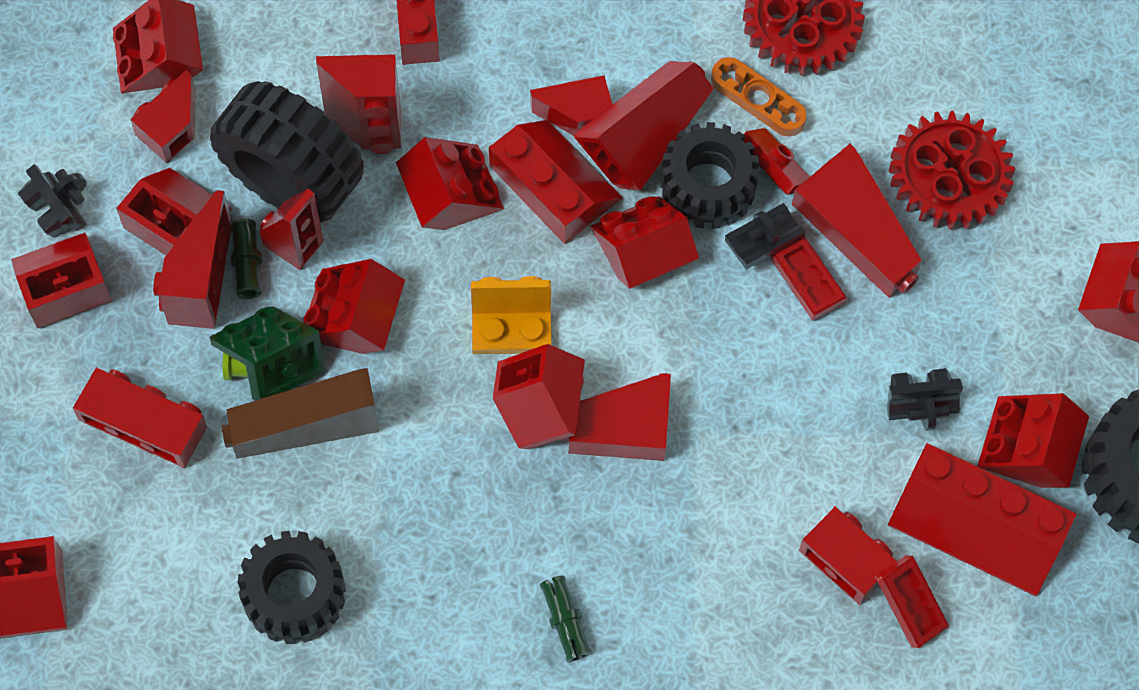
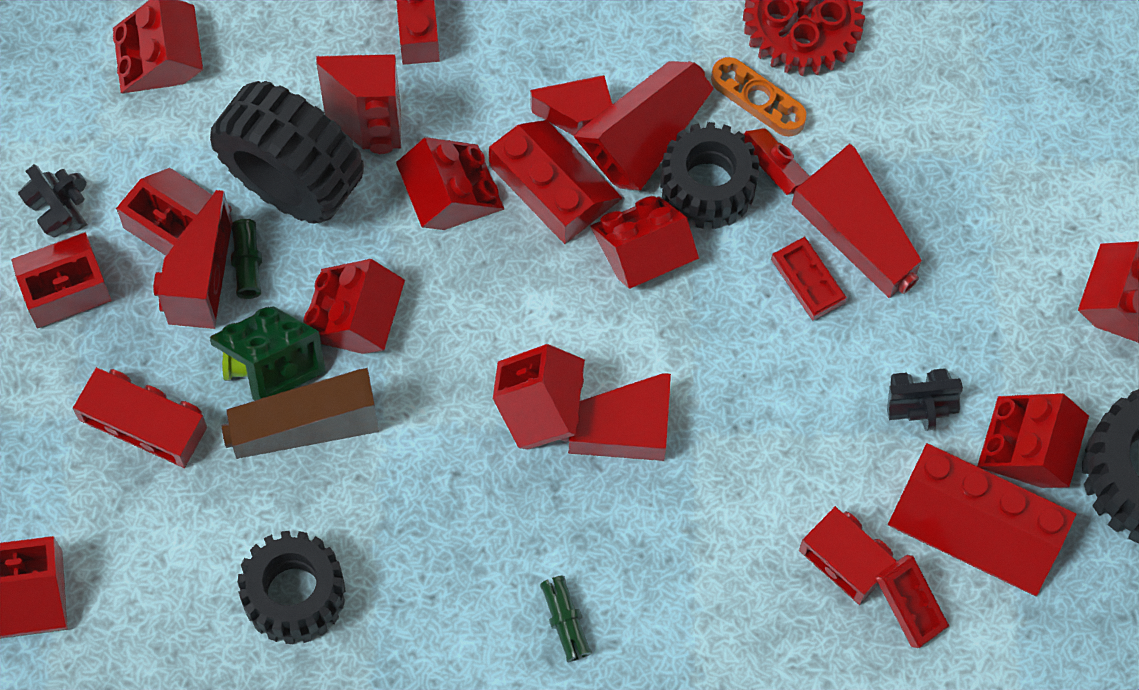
(168, 119): red slope -> none
(293, 229): red slope -> none
(510, 315): light orange bracket -> none
(764, 236): black hips -> none
(980, 157): red gear -> none

